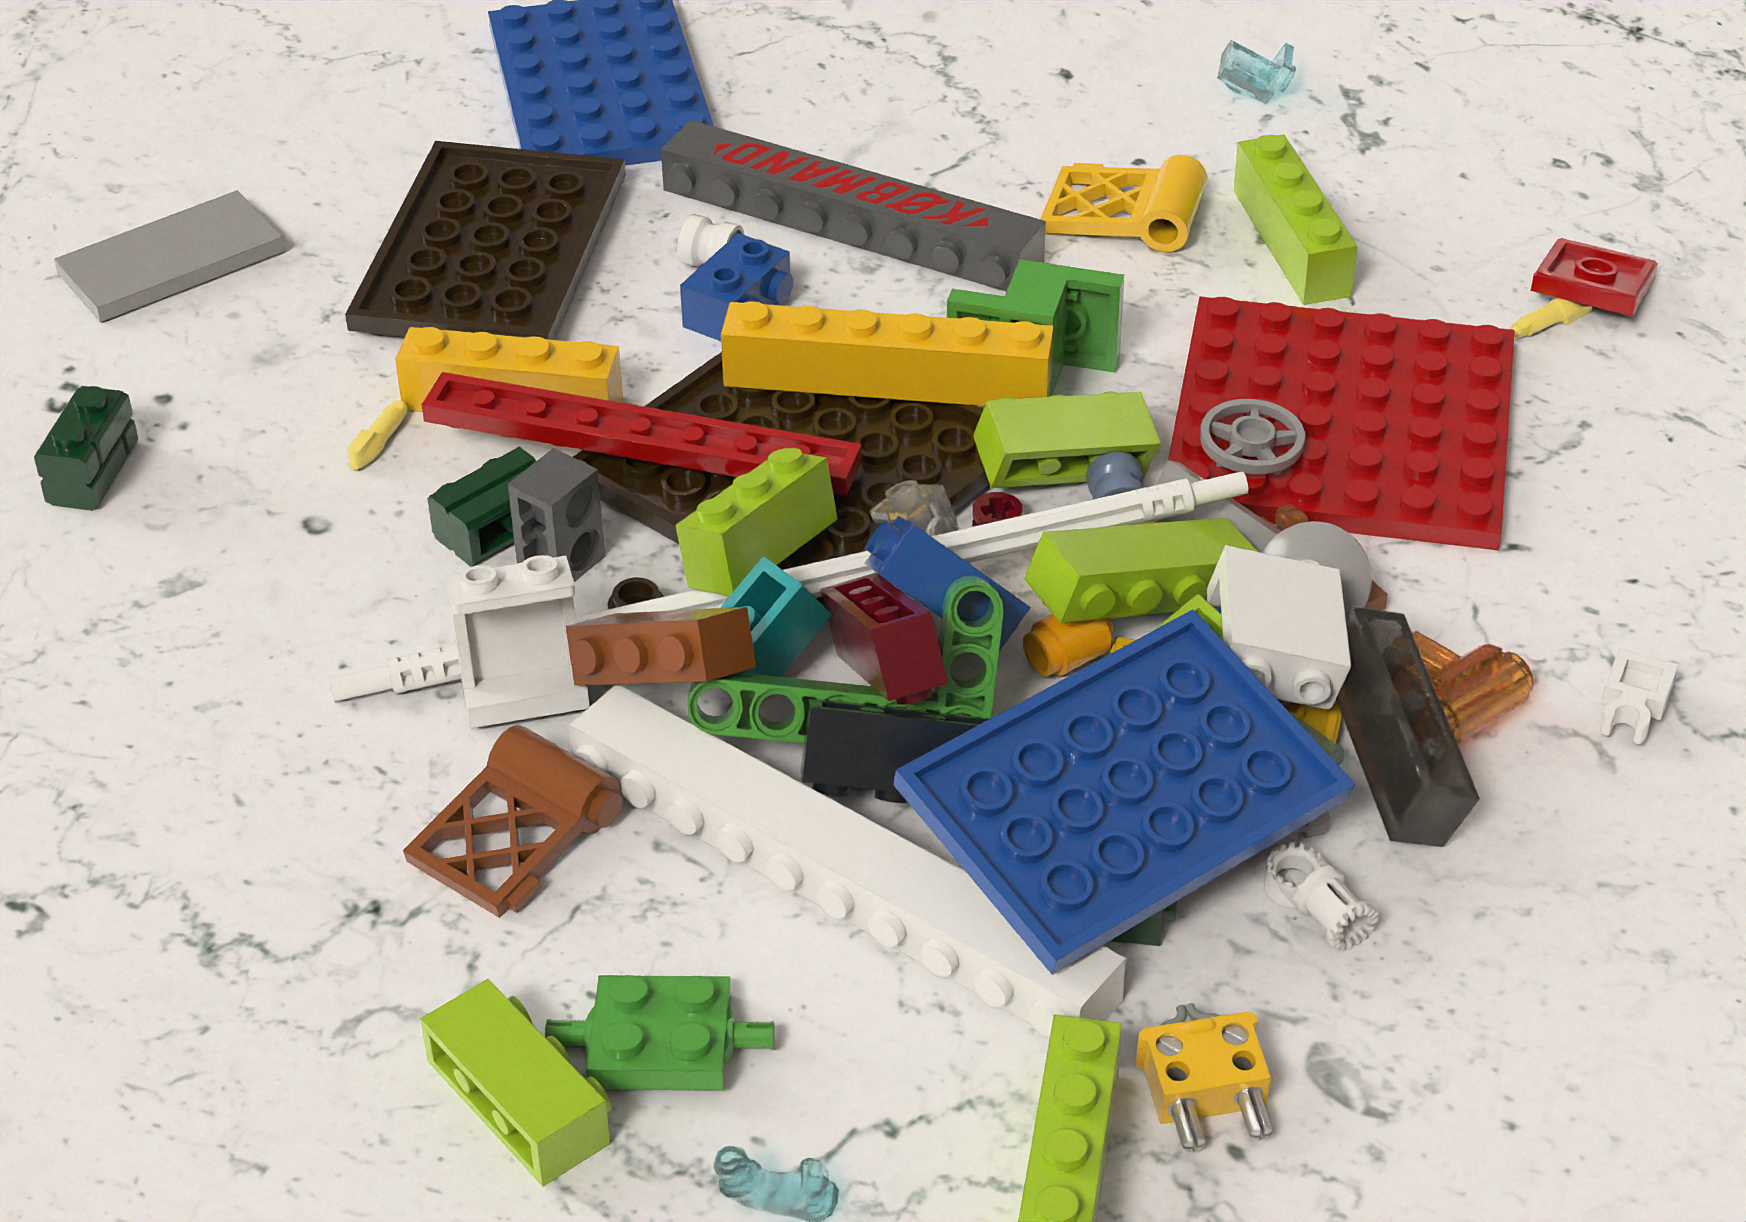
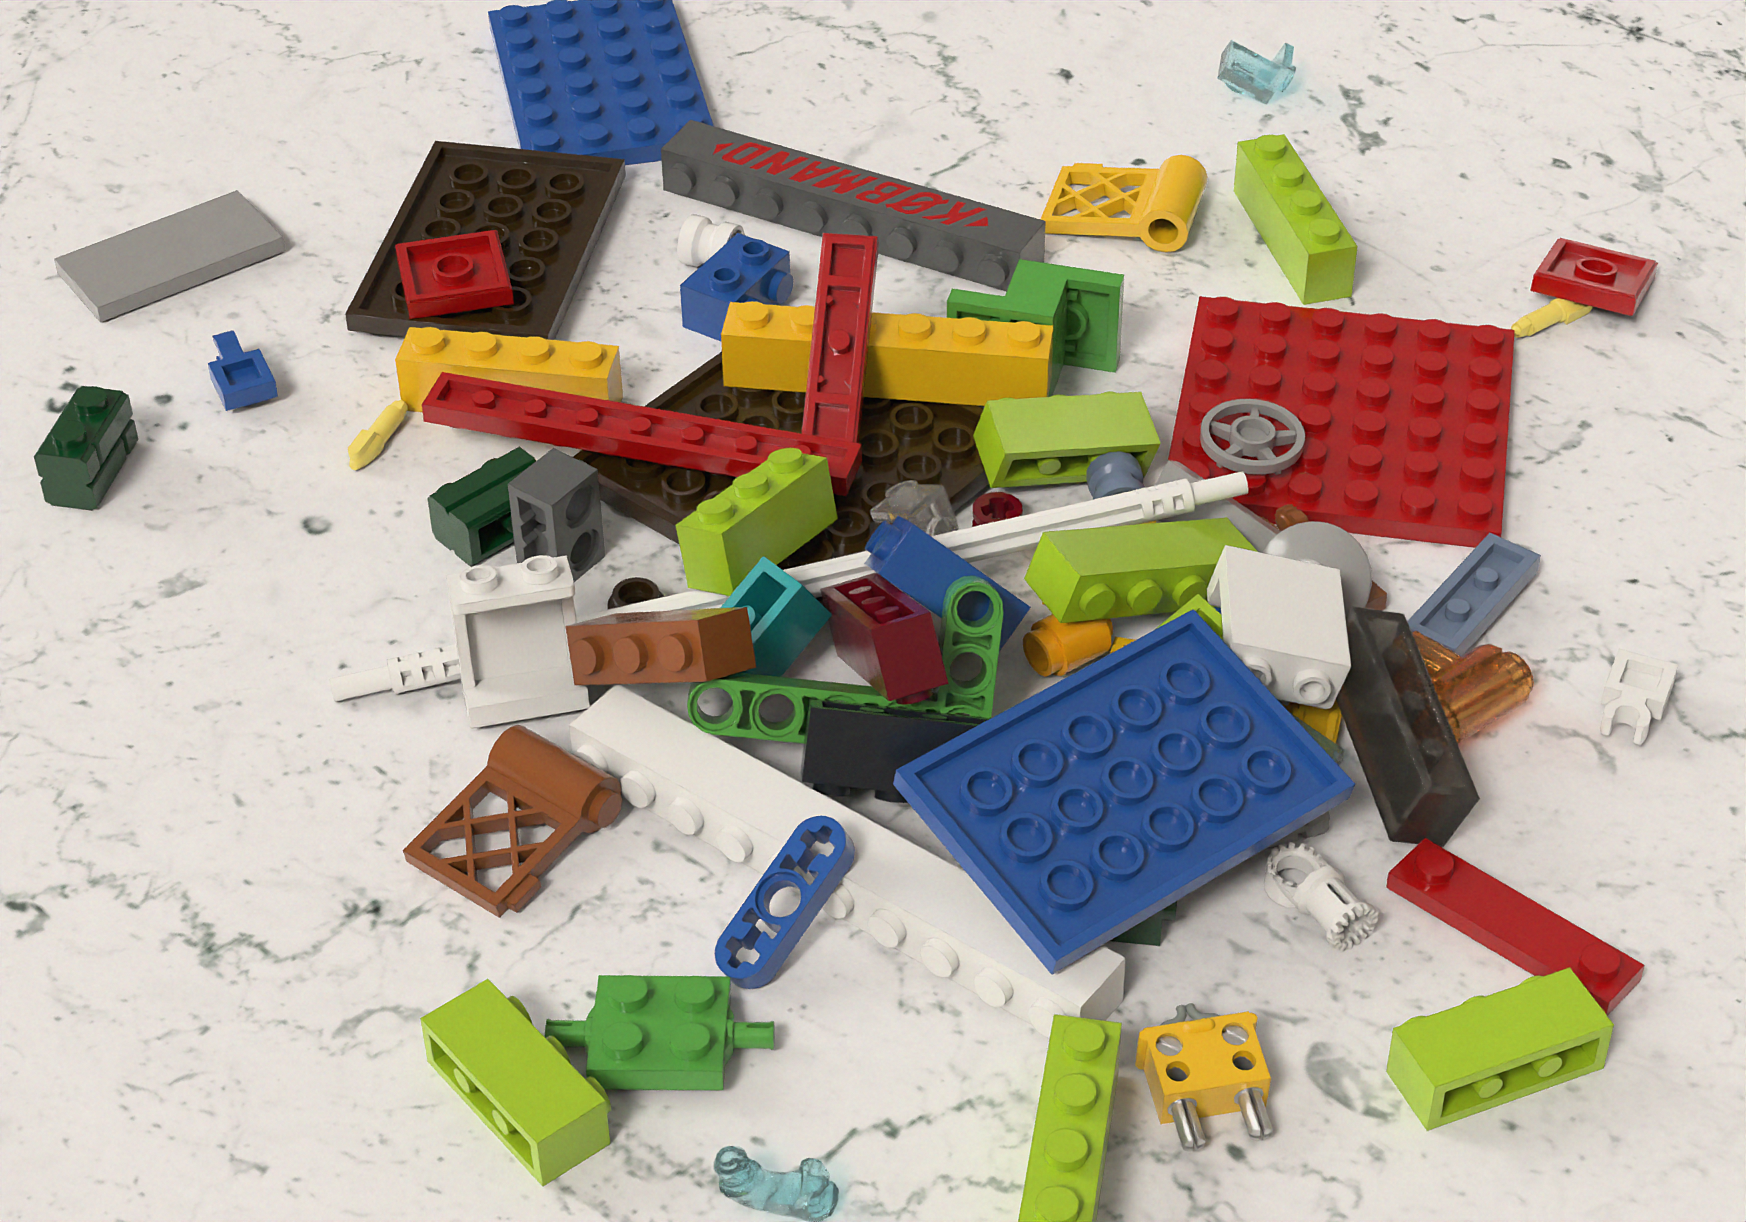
(240, 376): none -> blue plate
(454, 274): none -> red tile
(779, 875): none -> blue beam
(840, 336): none -> red plate
(1475, 593): none -> sand blue plate
(1498, 1048): none -> lime brick
(1511, 923): none -> red plate

